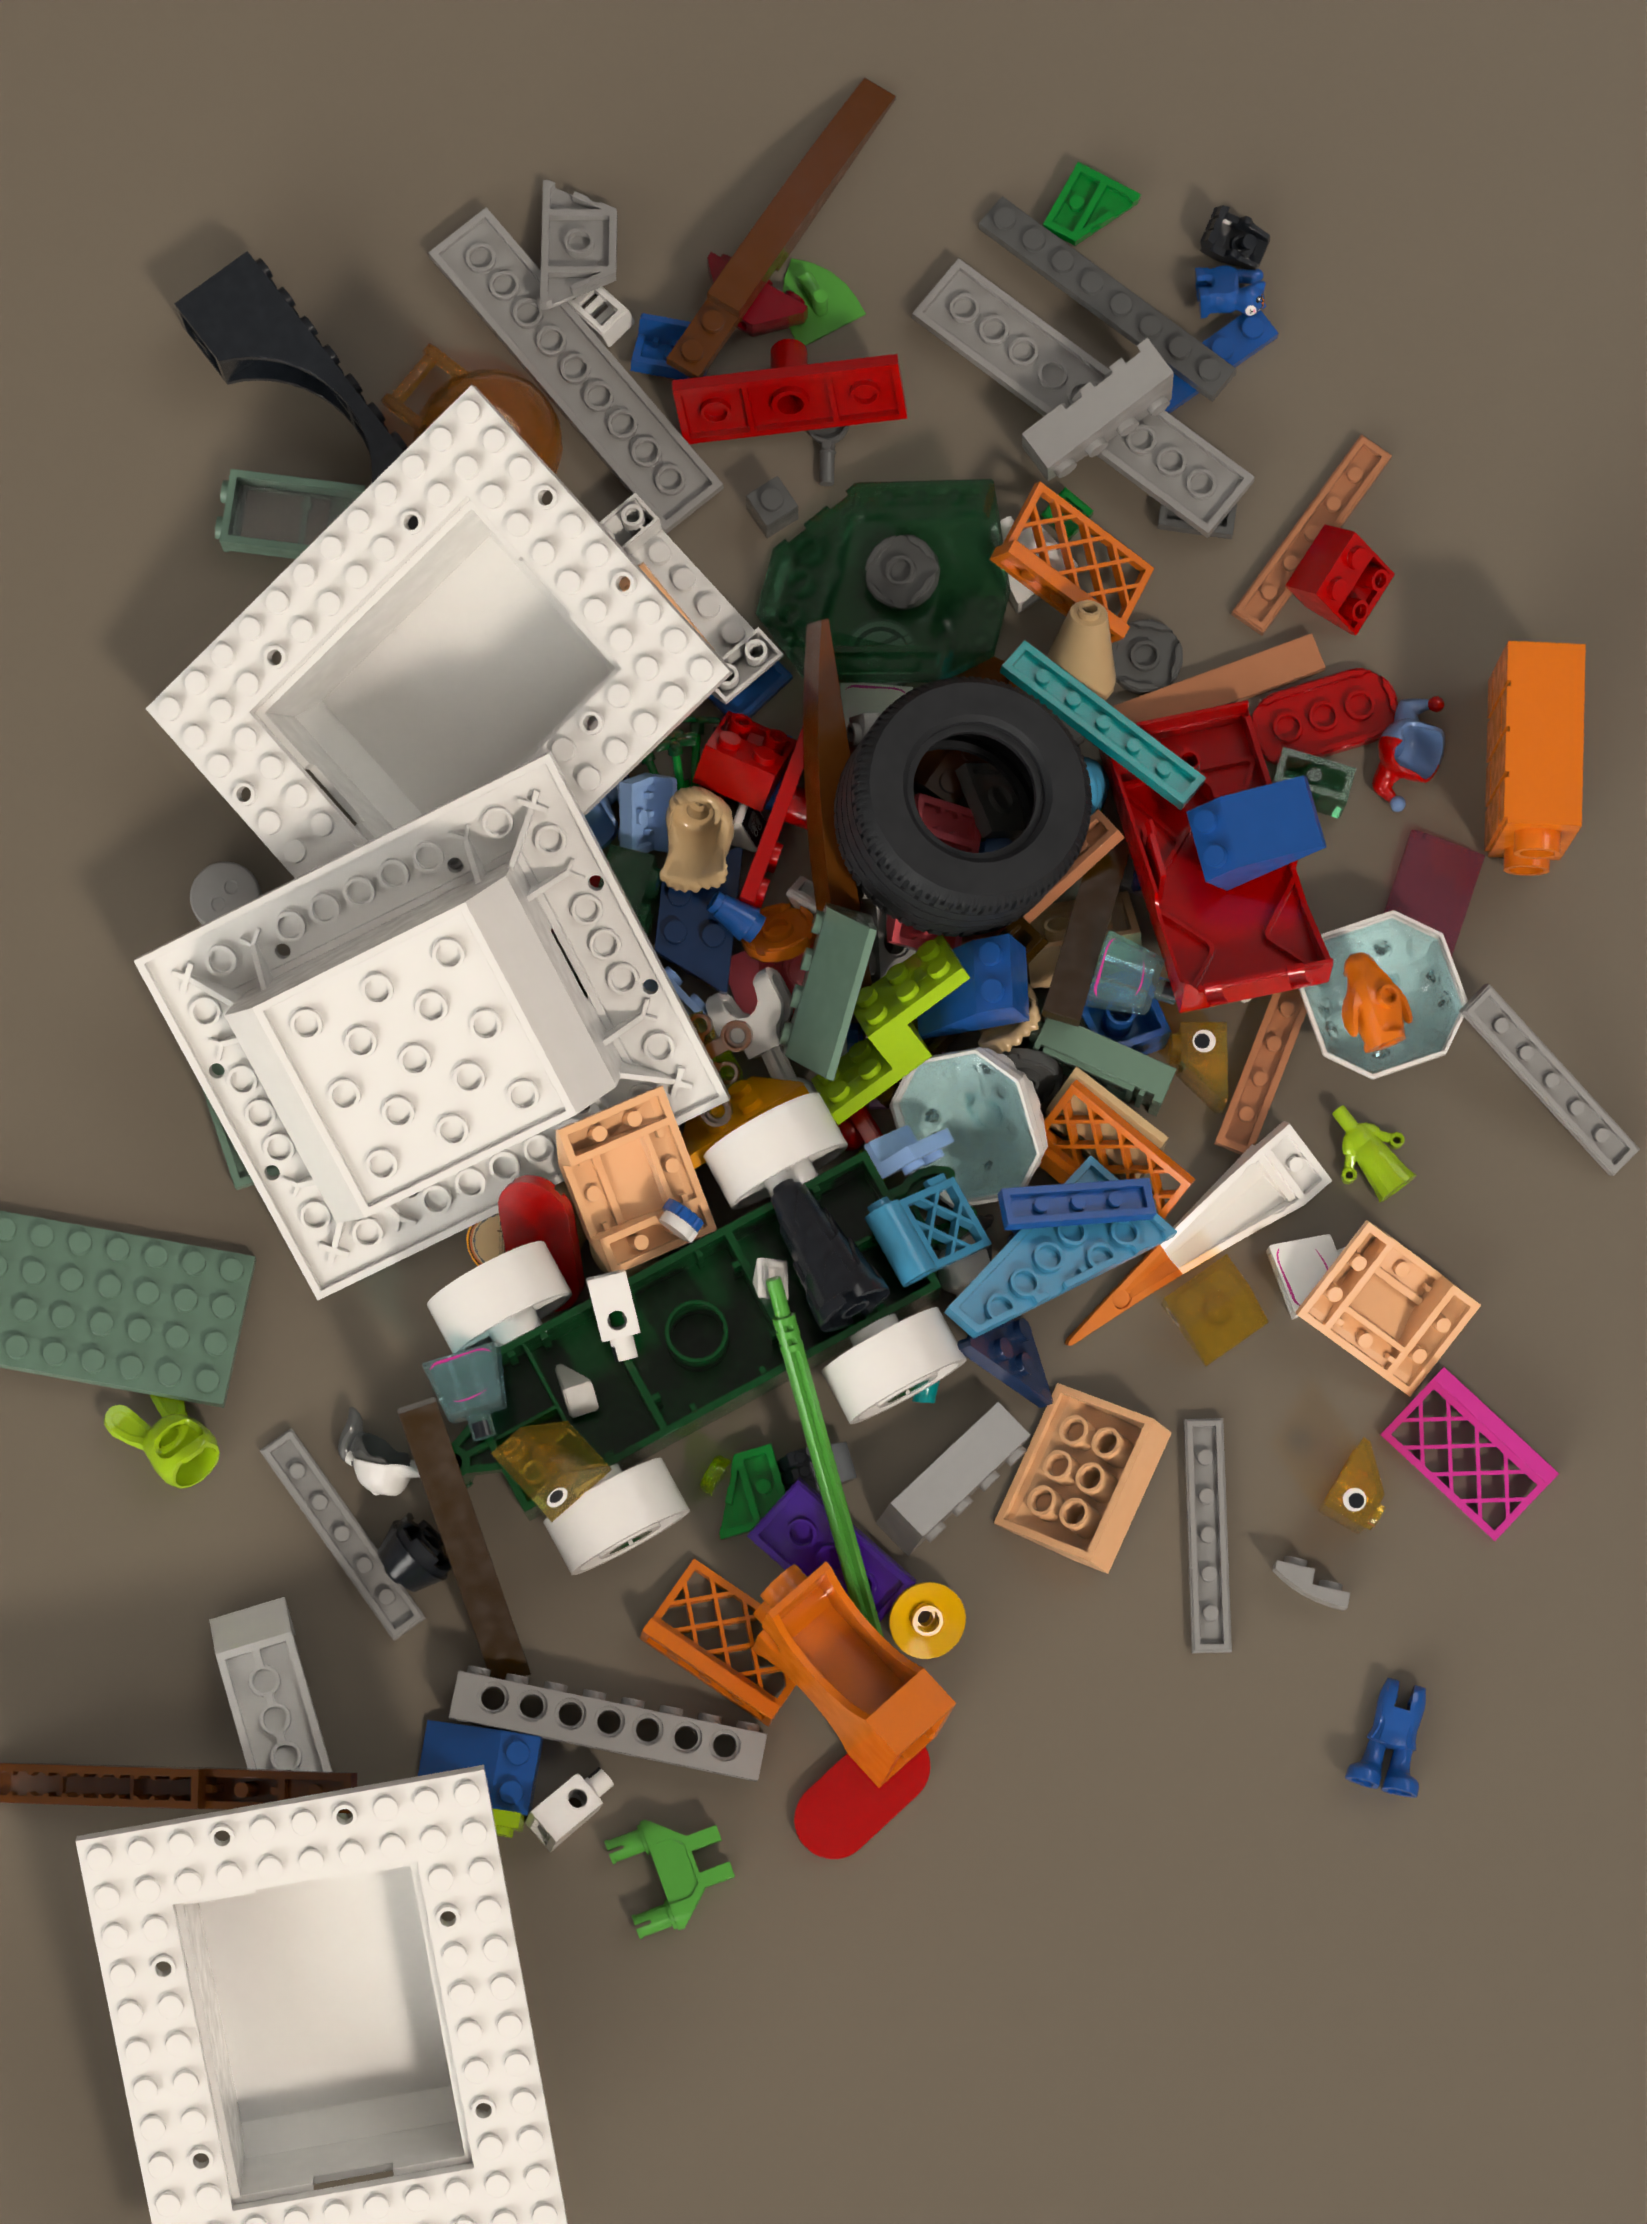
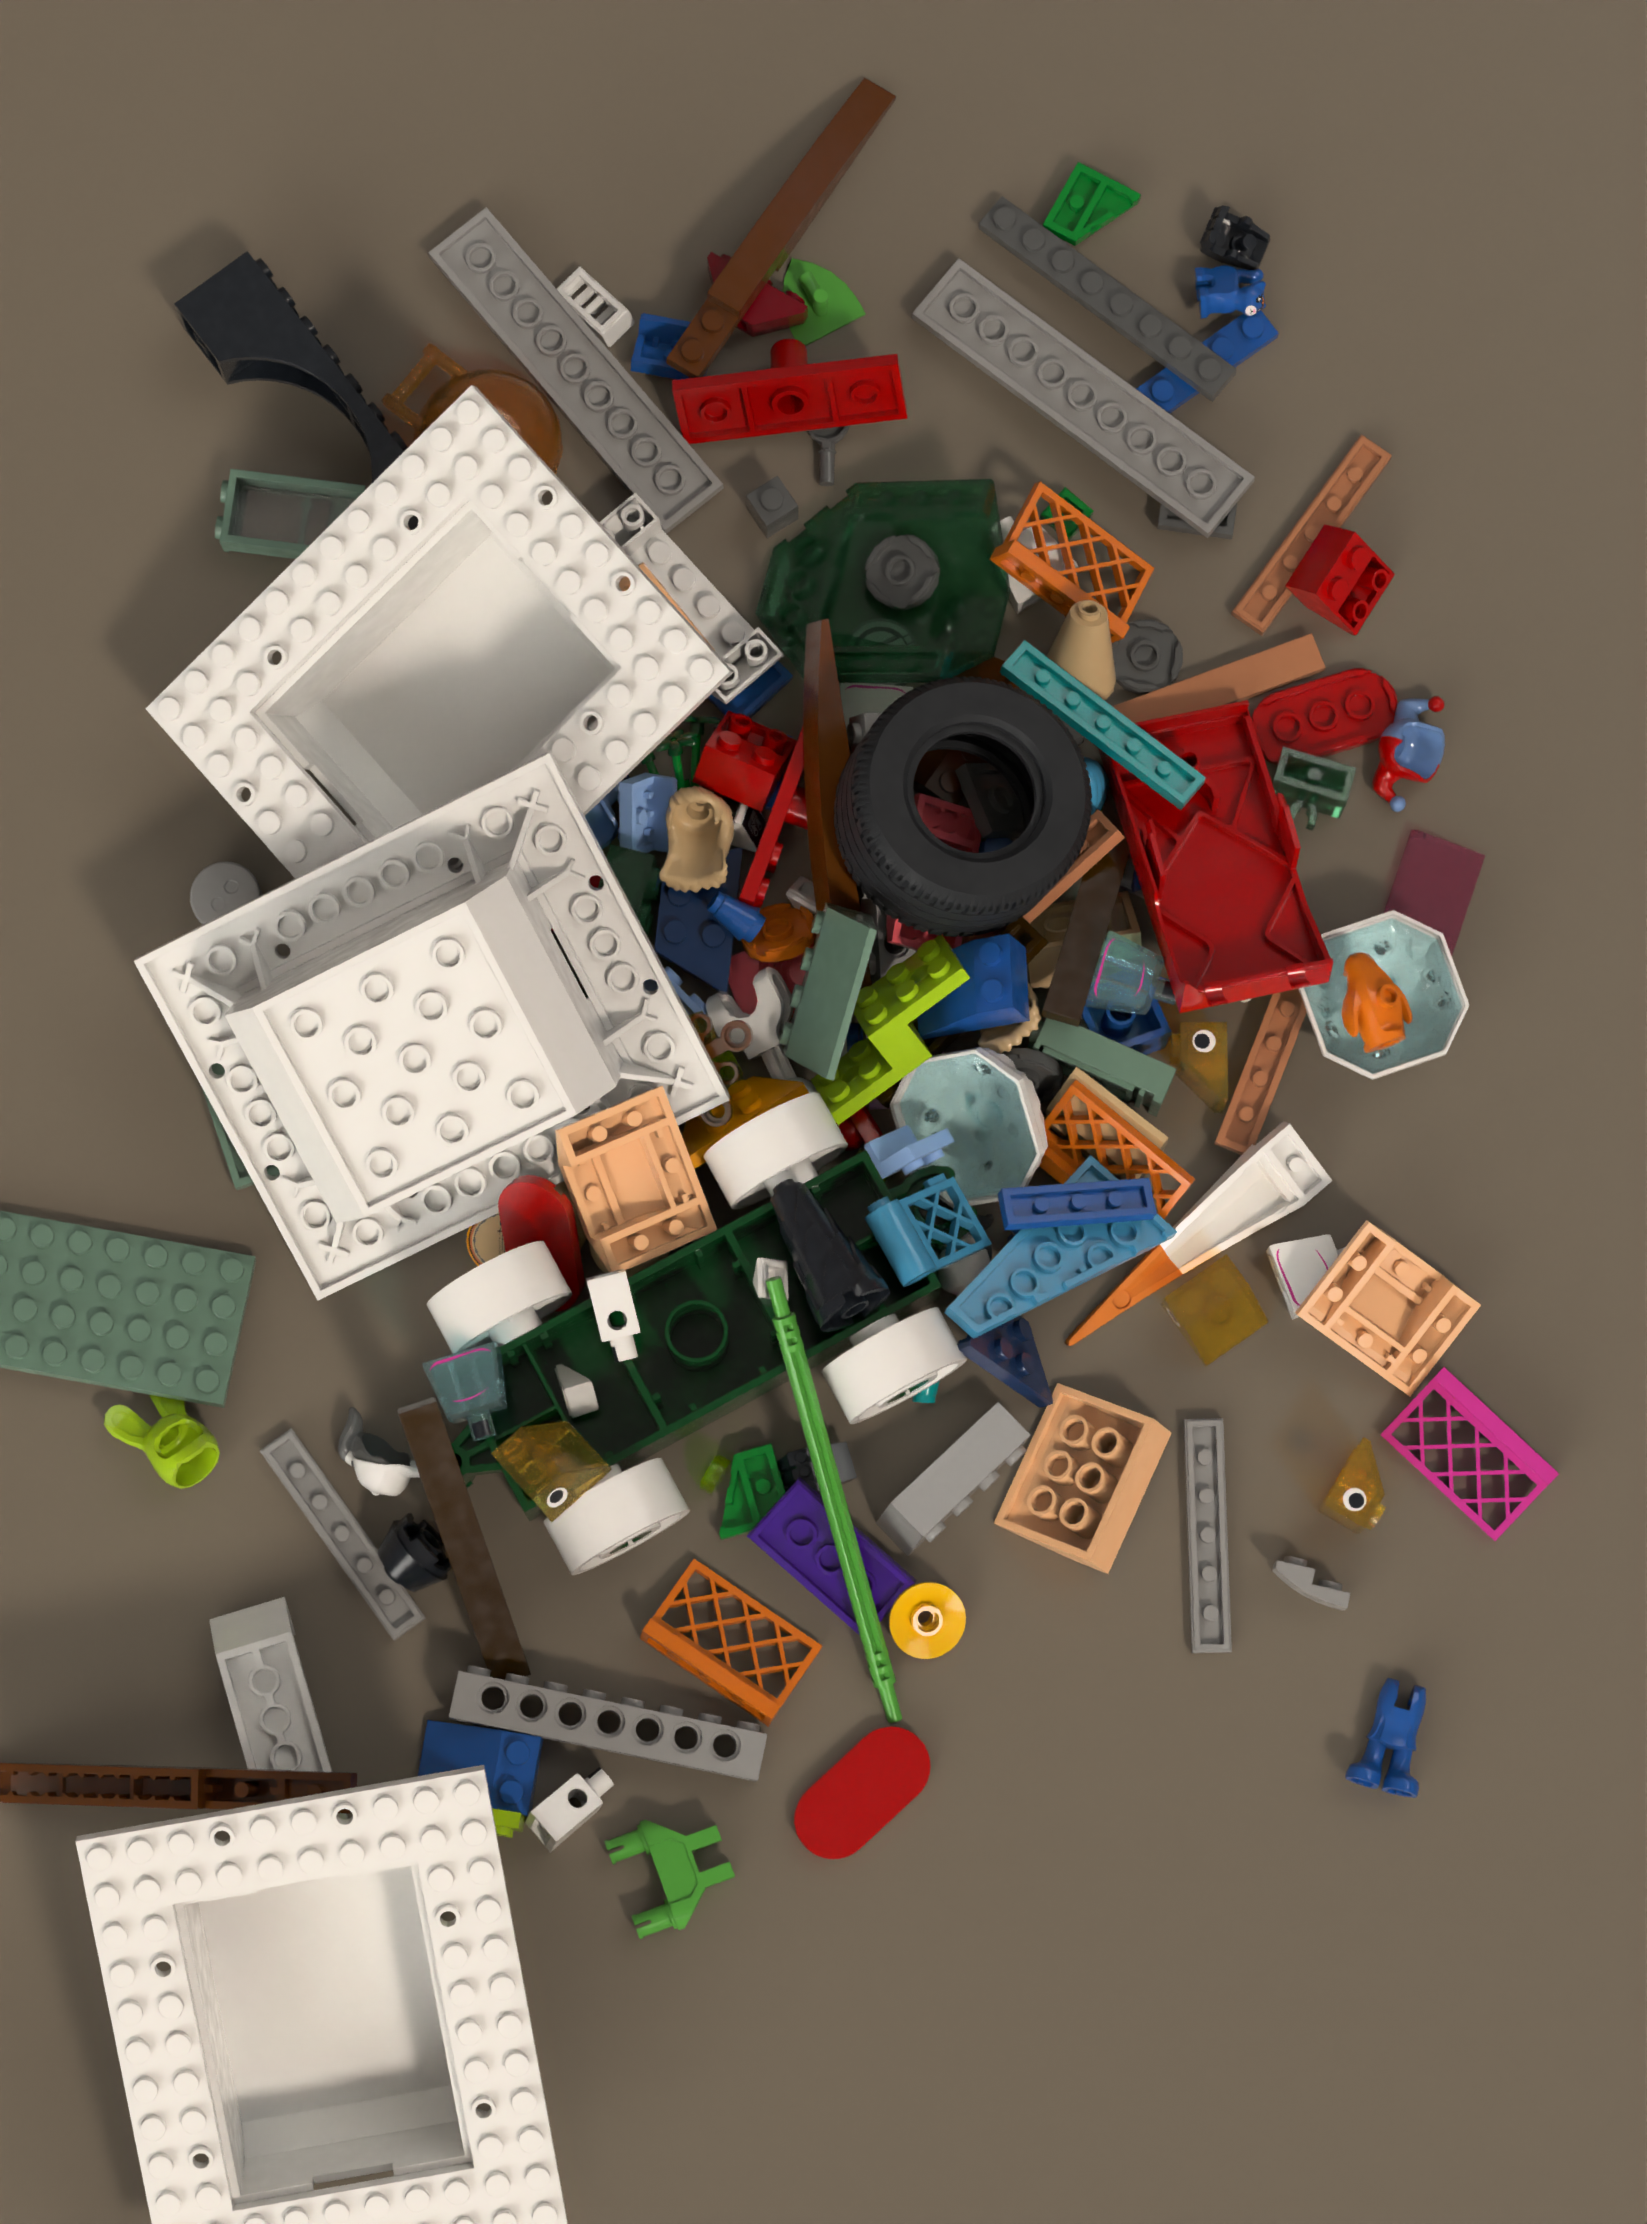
(575, 245): light grey wing -> none
(680, 1220): piece -> none
(858, 1681): orange brick -> none
(1100, 413): light grey wedge -> none
(1255, 831): blue slope -> none
(1366, 1146): lime piece -> none
(1534, 754): orange brick -> none
(1549, 1079): light grey tile -> none

